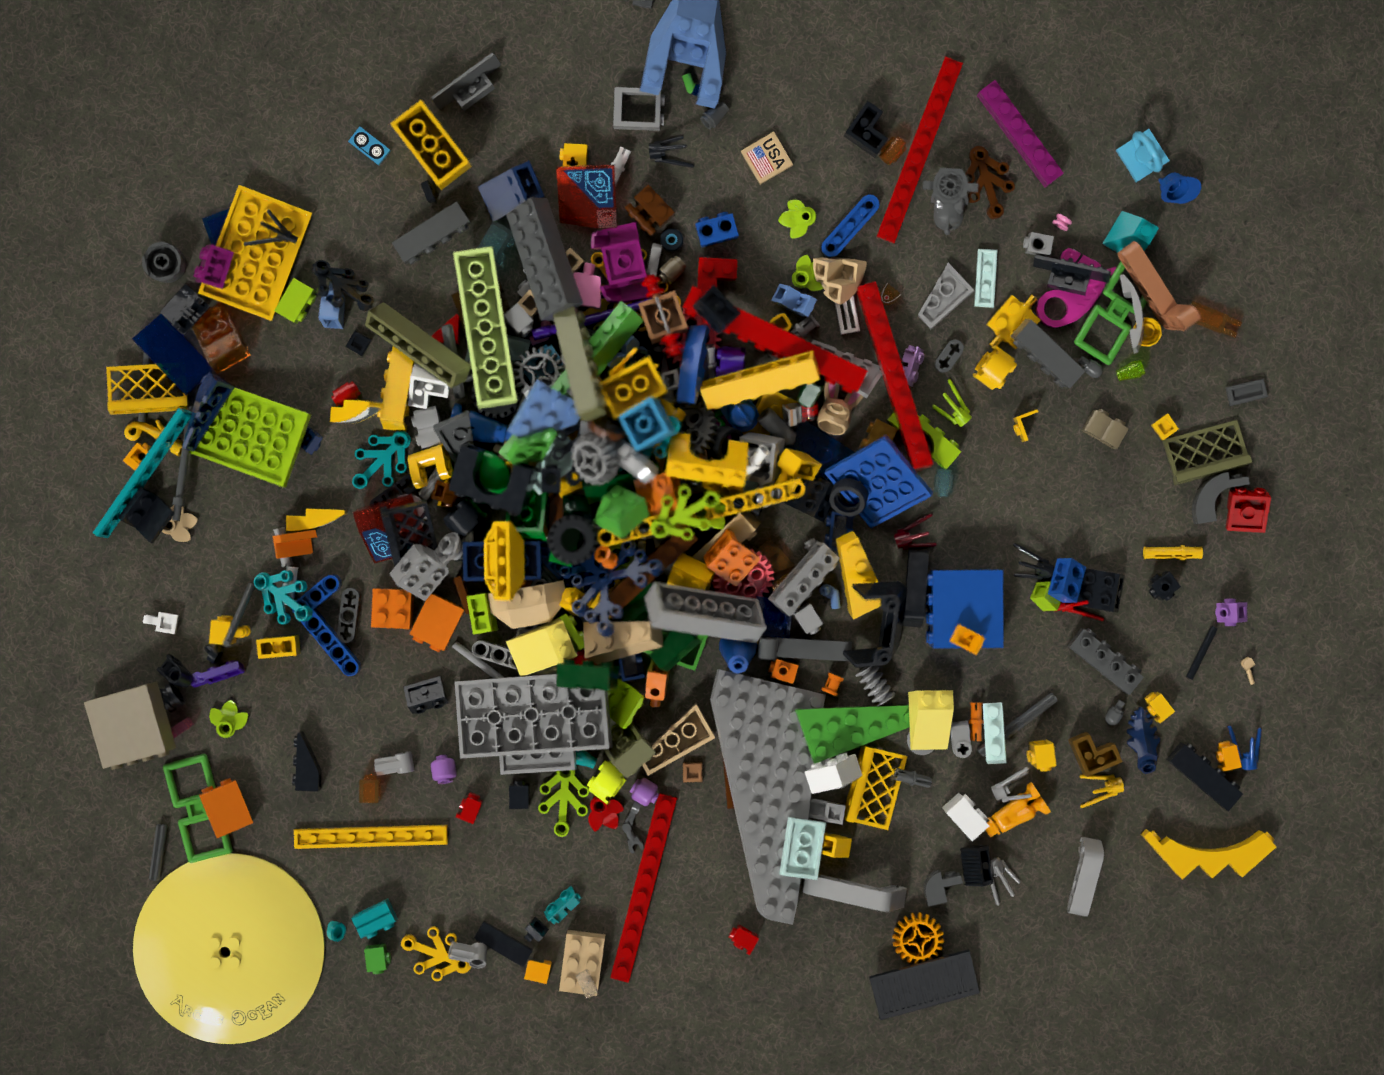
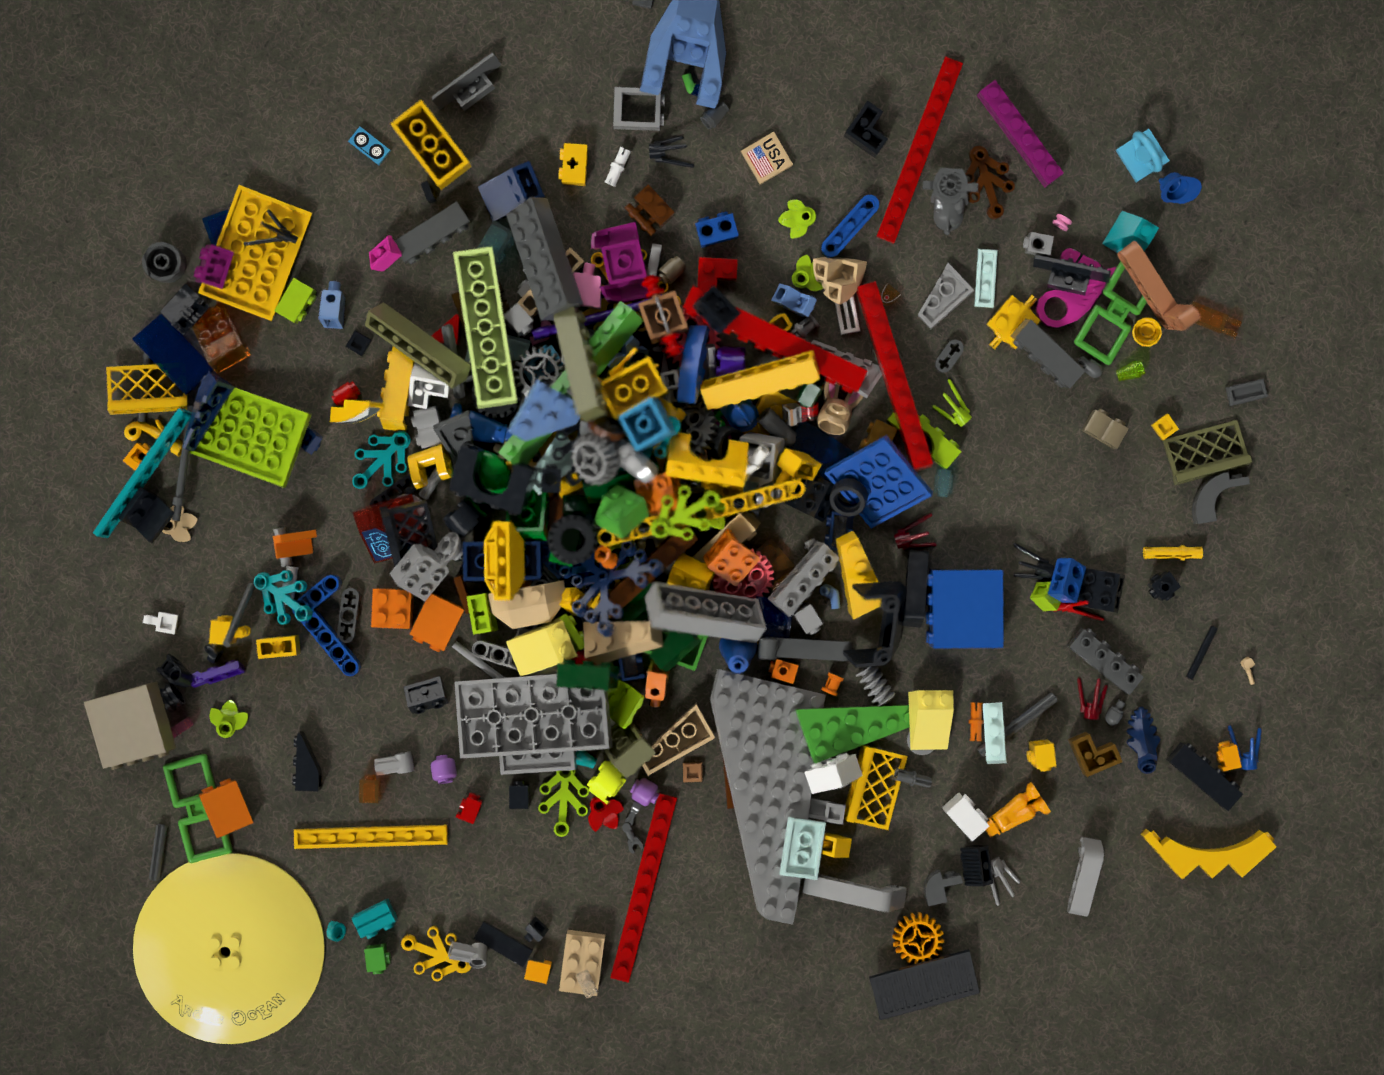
(313, 519): yellow slope -> none
(324, 271): black plant -> none
(384, 254): none -> dark pink slope
(444, 496): reddish brown piece -> none
(533, 447): bright green wing -> none
(555, 911): teal hinge -> none
(587, 195): clear red slope -> none
(671, 232): black wheel -> none
(743, 938): red brick -> none
(892, 150): clear orange brick -> none
(913, 358): lavender hinge -> none
(960, 735): light grey piece -> none
(967, 639): light orange bracket -> none
(994, 368): yellow brick -> none
(1002, 789): light grey plant -> none
(1019, 428): yellow bracket -> none
(1092, 709): none -> dark red plant
(1112, 786): yellow plant -> none
(1137, 333): light grey slope -> none
(1158, 706): yellow brick -> none
(1231, 612): medium lavender brick -> none
(1248, 510): red plate -> none

